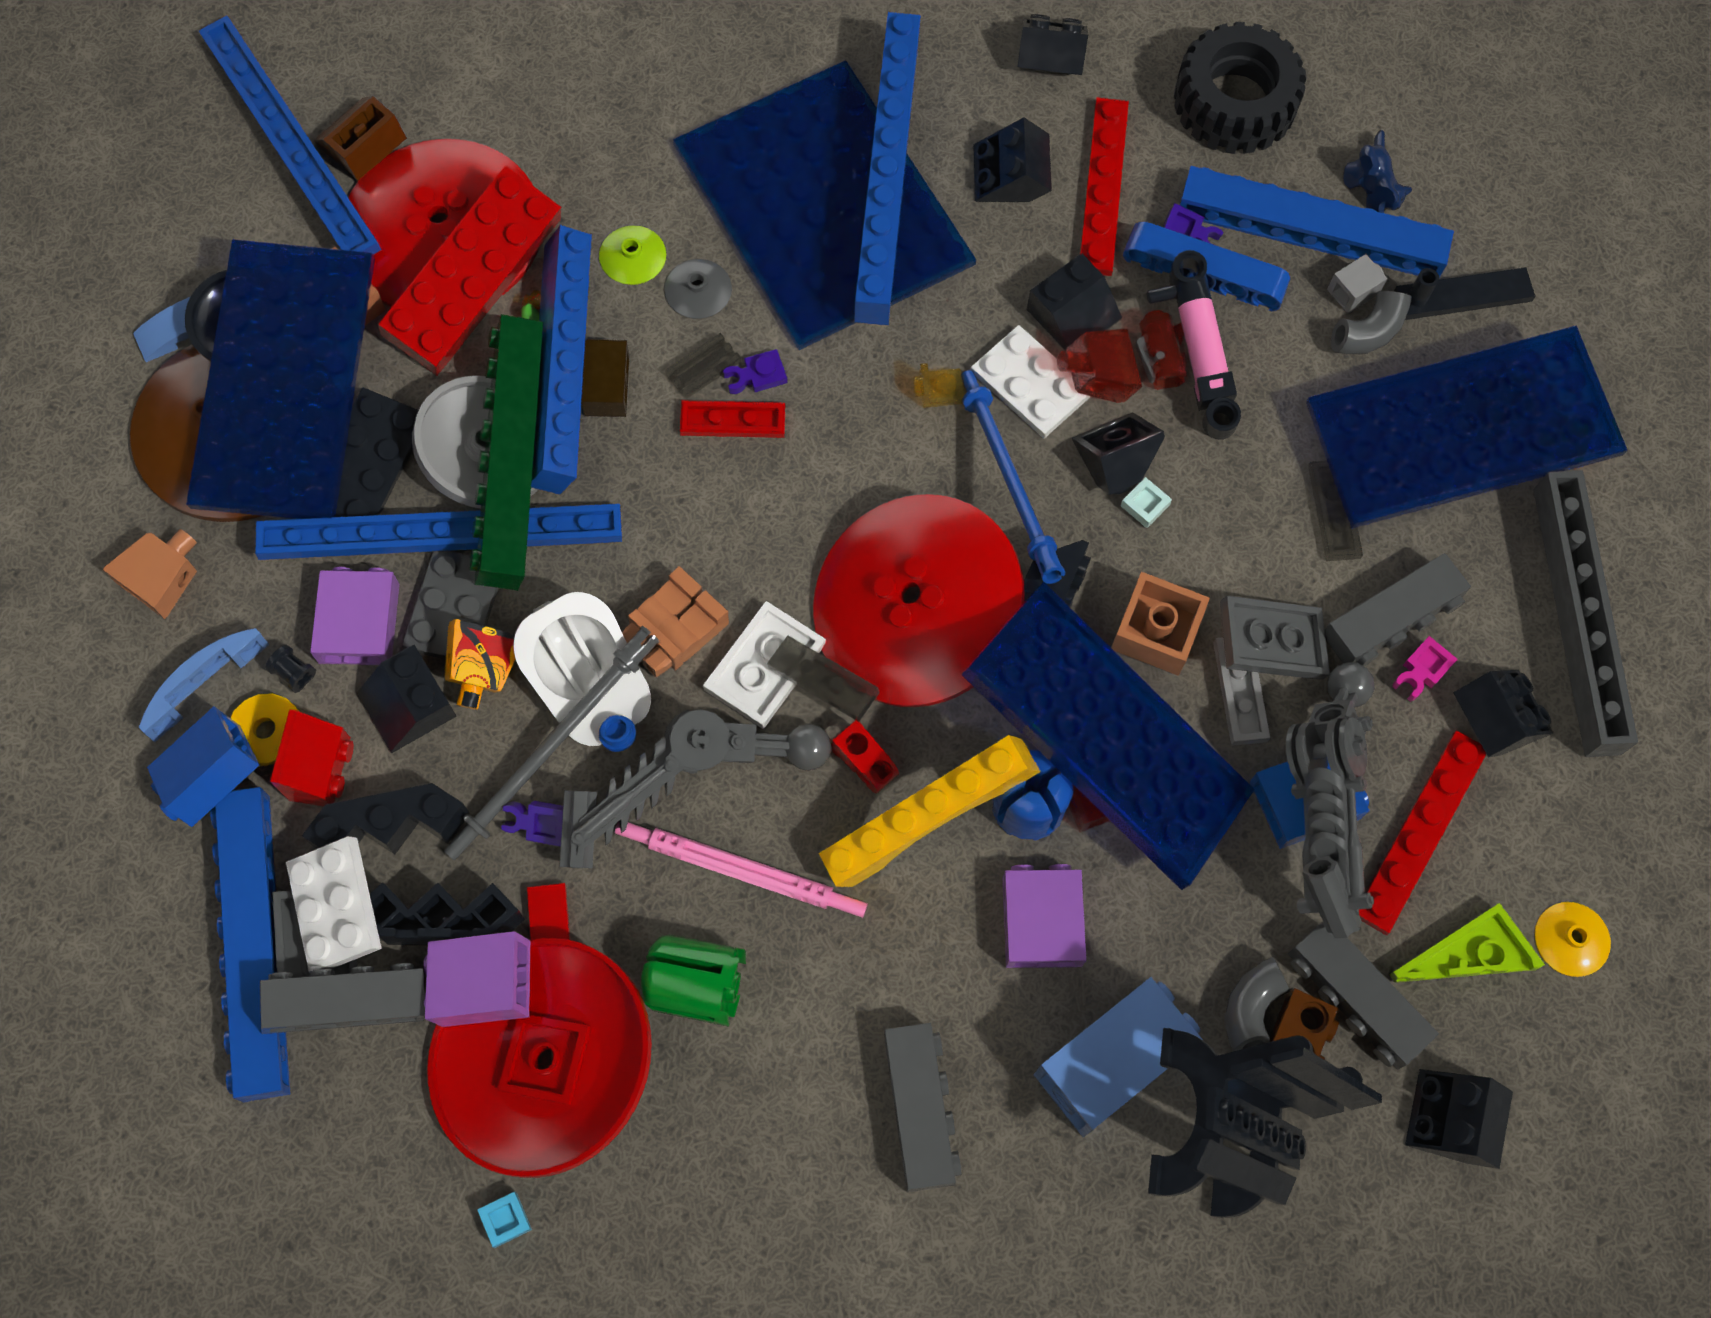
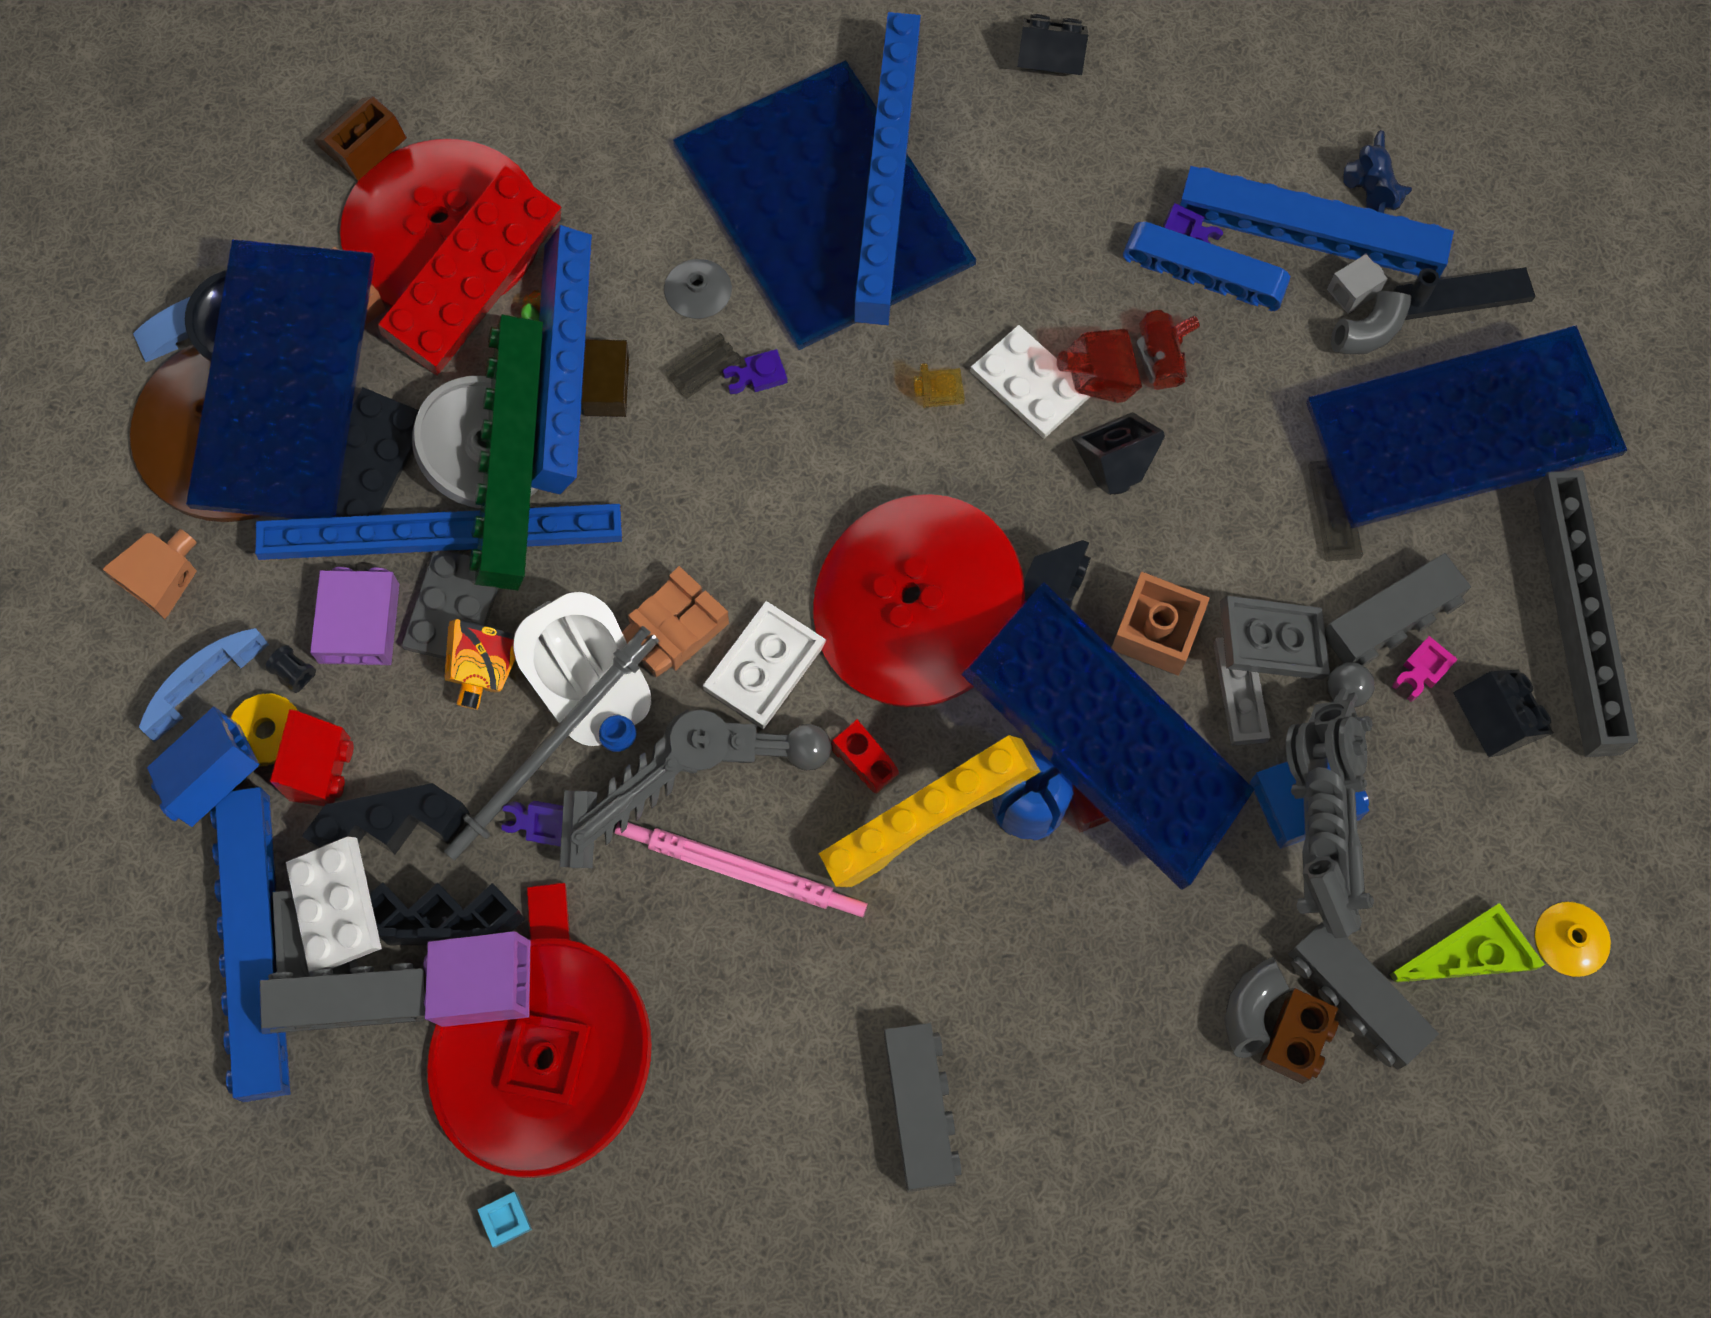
(288, 138): blue plate -> none
(404, 699): black slope -> none
(634, 266): lime dish -> none
(692, 979): green cylinder -> none
(732, 419): red tile -> none
(823, 678): clear smoke tile -> none
(1013, 164): black slope -> none
(1042, 547): blue bar -> none
(1043, 917): medium lavender brick -> none
(1073, 302): black slope -> none
(1104, 183): red plate -> none
(1113, 1056): medium blue brick -> none
(1146, 502): light aqua plate -> none
(1213, 383): piece -> none
(1243, 1102): black piece -> none
(1246, 53): black tyre -> none
(1422, 831): red plate -> none
(1459, 1117): black slope -> none

